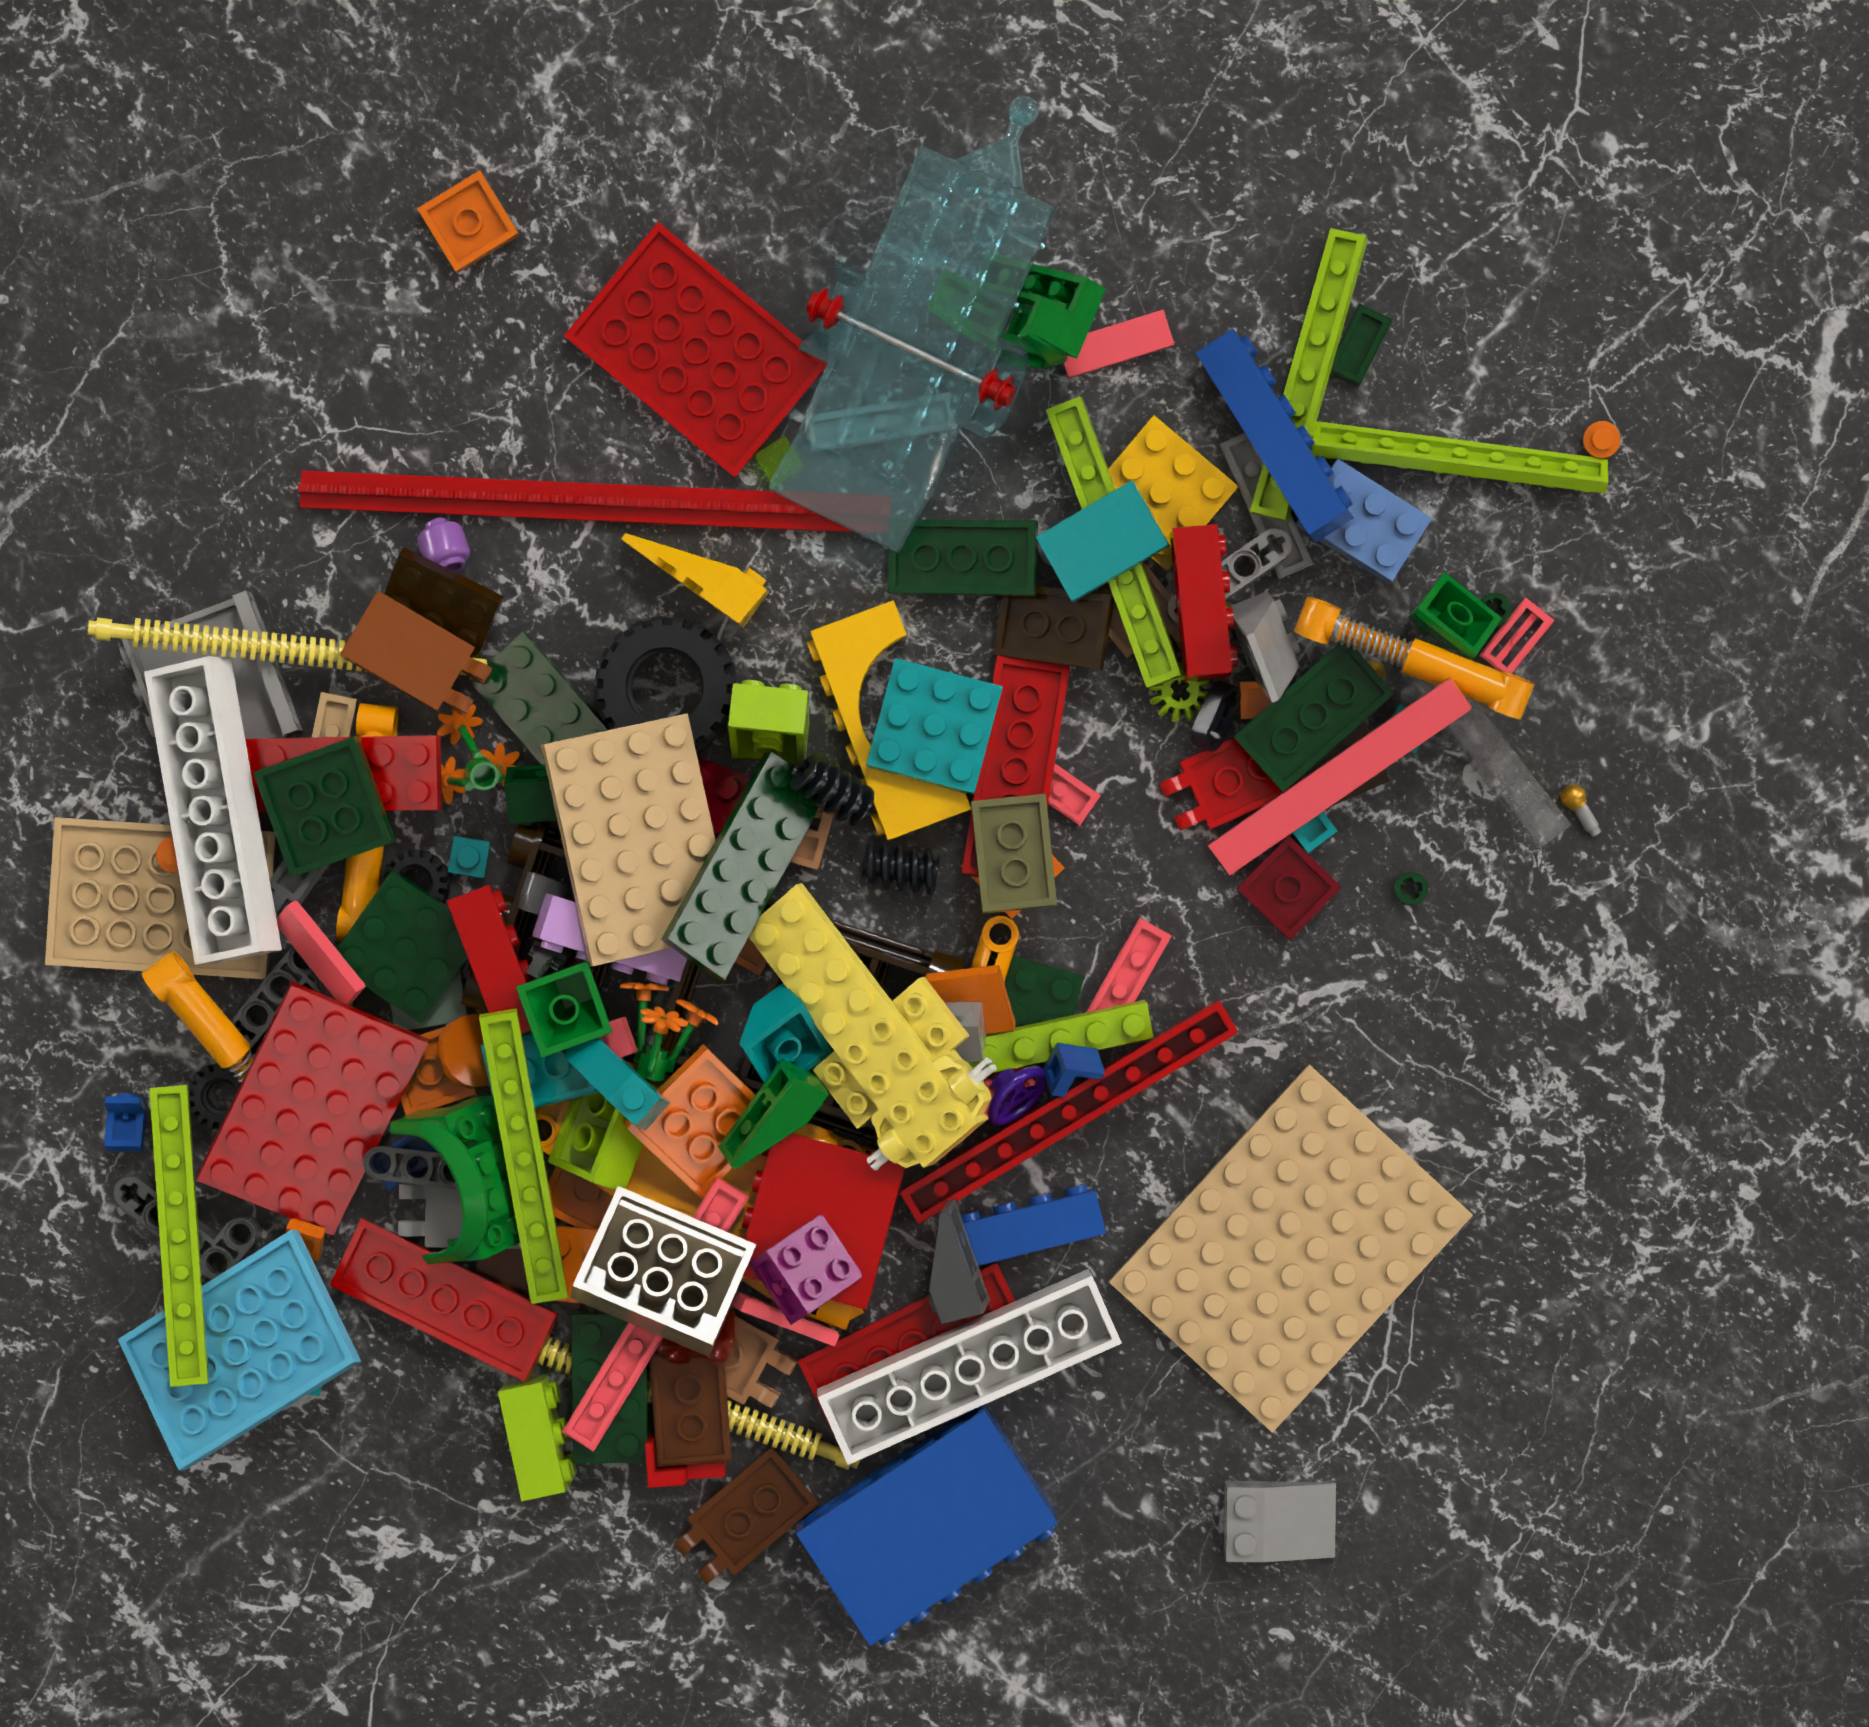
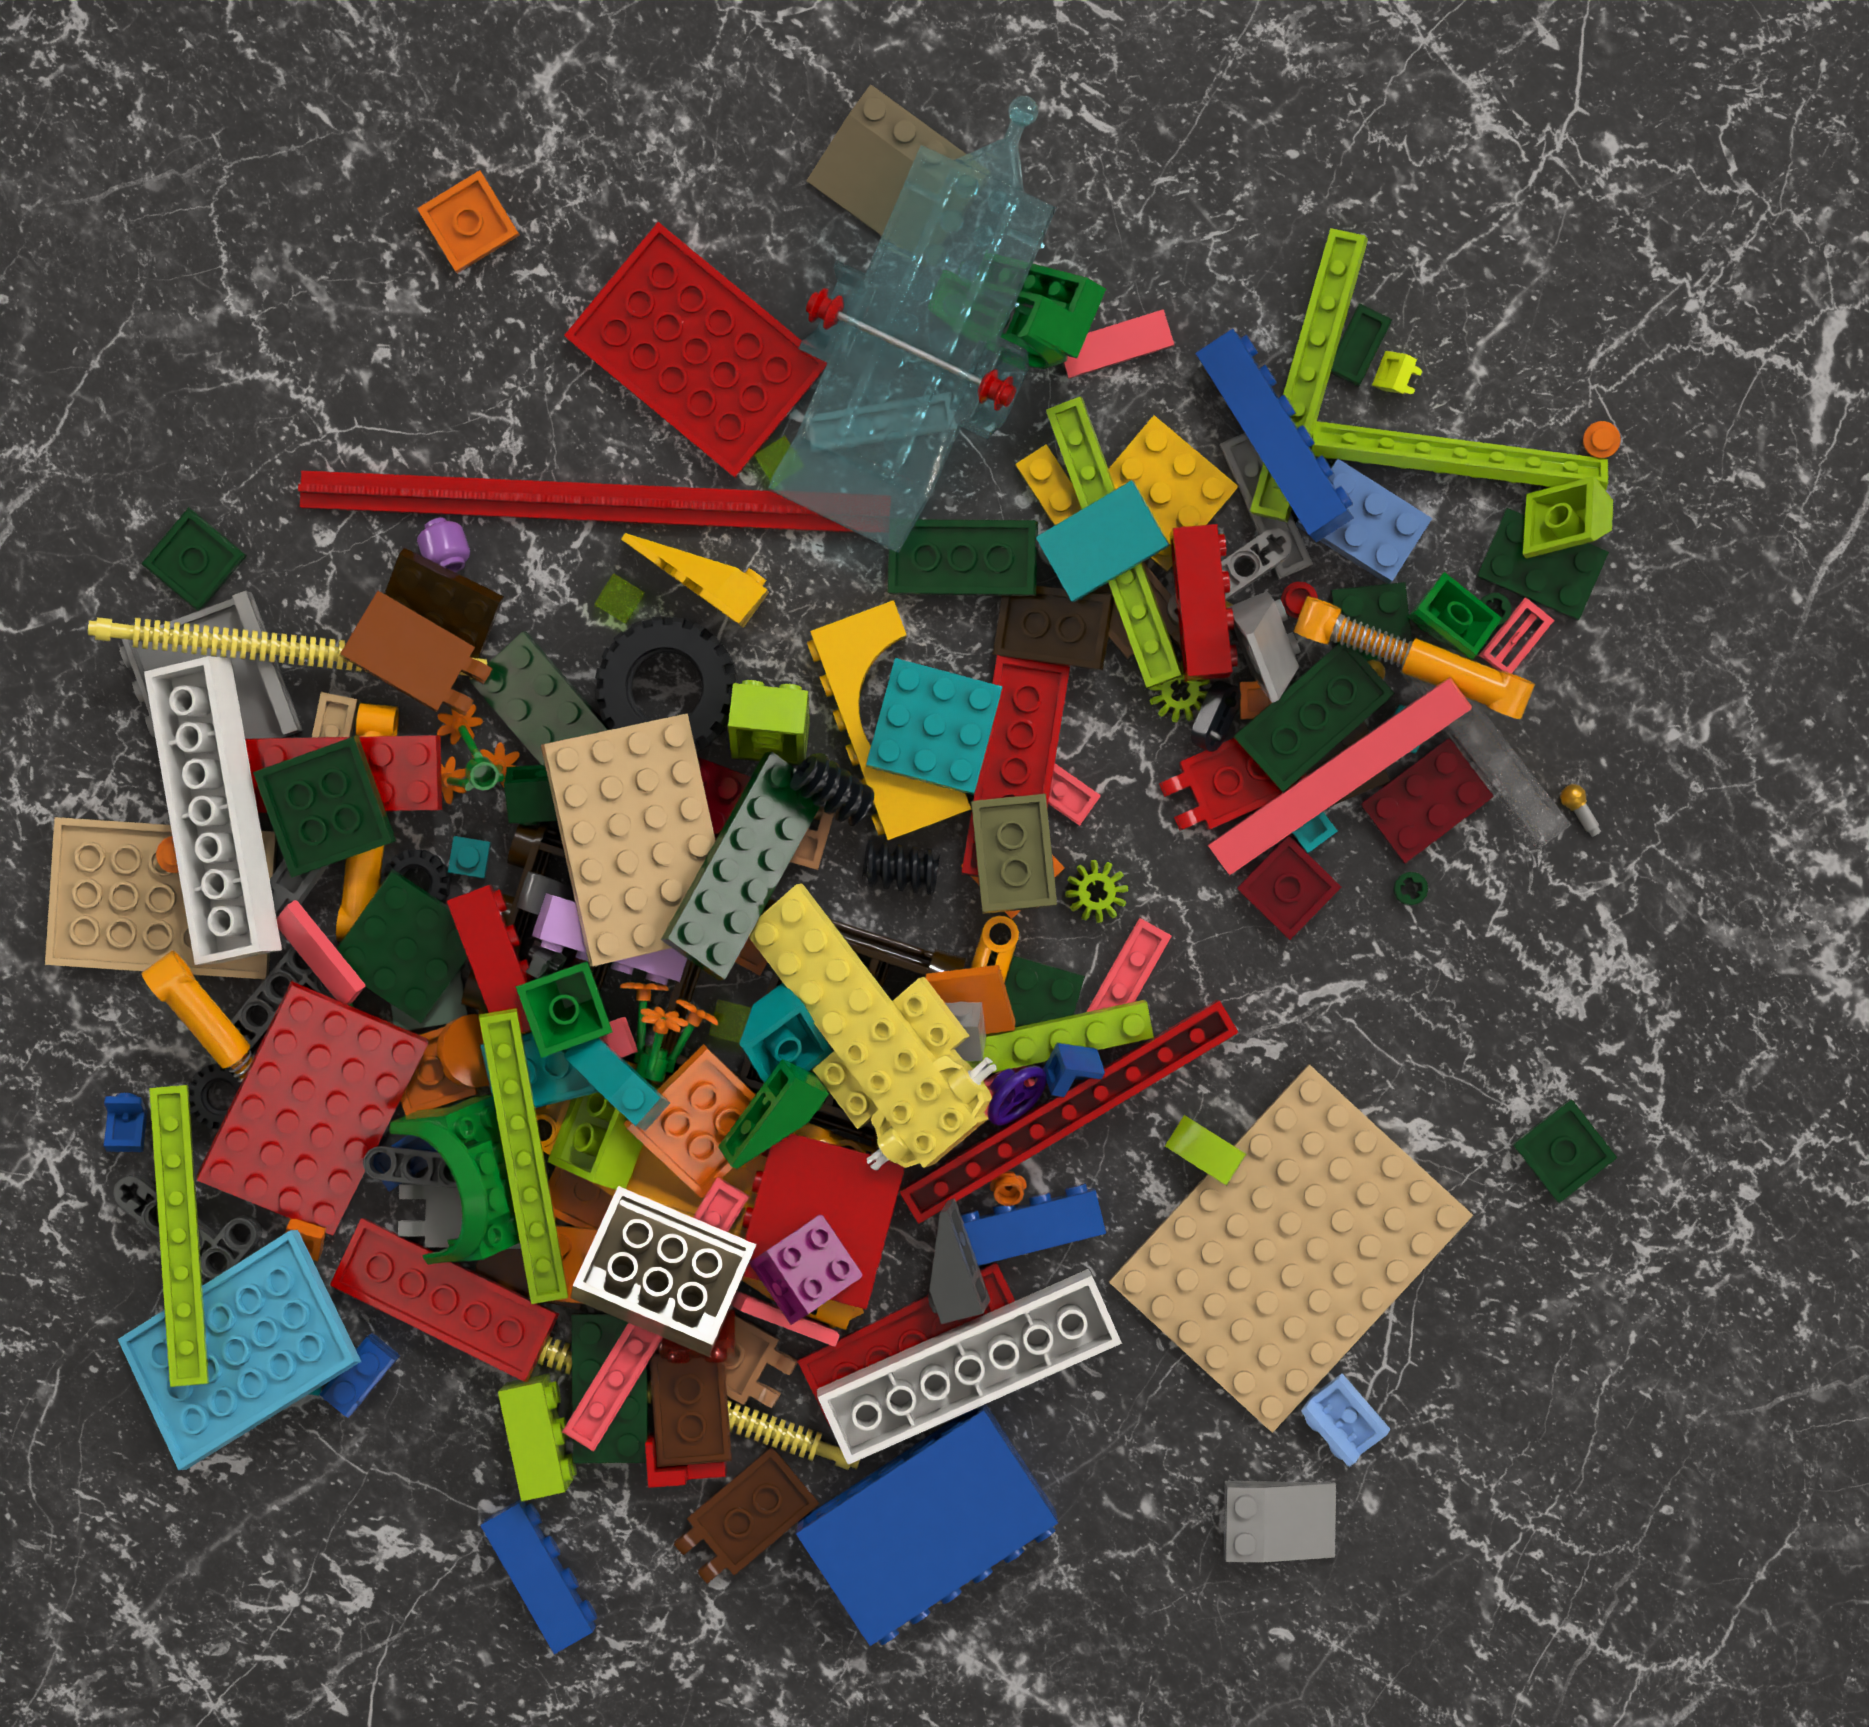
(194, 559): none -> dark green tile
(354, 1385): none -> blue brick
(539, 1576): none -> blue brick
(619, 598): none -> clear neon green tile
(731, 1020): none -> clear neon green tile
(873, 157): none -> dark tan slope
(1008, 1188): none -> orange plate
(1049, 484): none -> yellow hinge
(1108, 886): none -> lime gear
(1205, 1150): none -> lime slope
(1294, 597): none -> red plate
(1344, 1419): none -> light blue bracket
(1378, 606): none -> dark green plate
(1395, 373): none -> neon yellow tile
(1426, 800): none -> dark red plate
(1554, 579): none -> dark green plate
(1564, 1150): none -> dark green plate
(1566, 516): none -> lime slope

